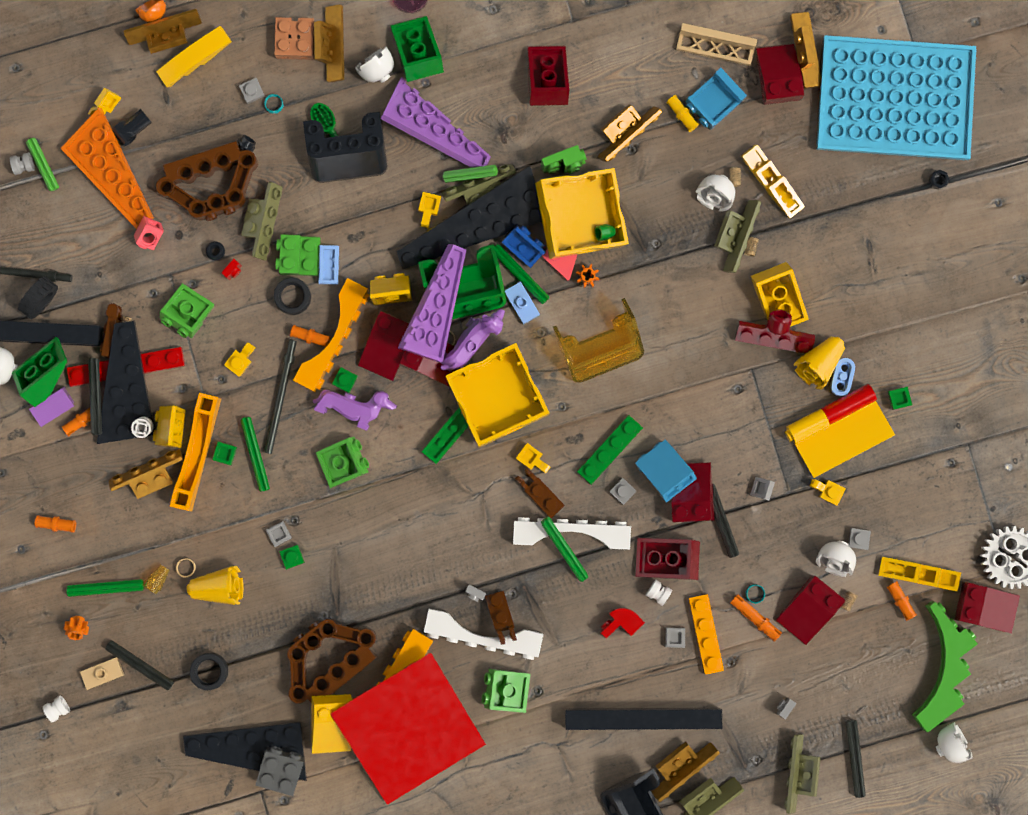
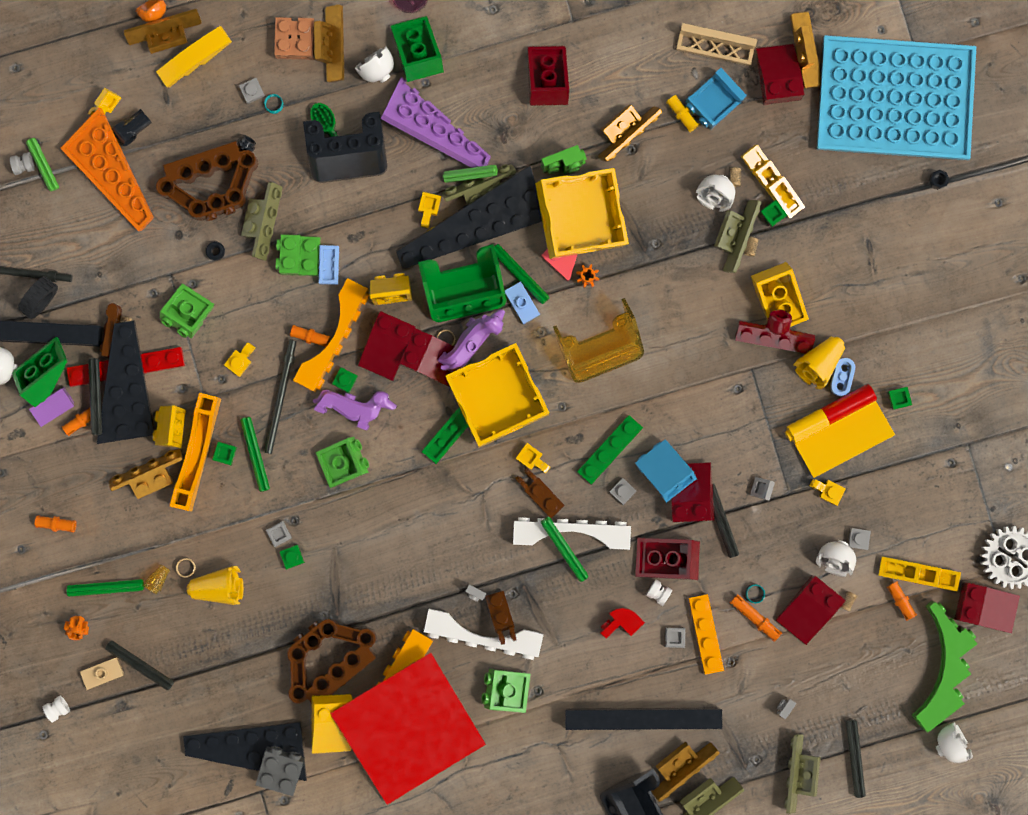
(142, 427): white wheel -> none
(148, 226): coral brick -> none
(194, 671): black tyre -> none
(232, 269): red plate -> none
(289, 310): black tyre -> none
(432, 319): medium lavender wing -> none
(524, 245): blue bracket -> none
(604, 232): green hose -> none
(773, 213): none -> green plate

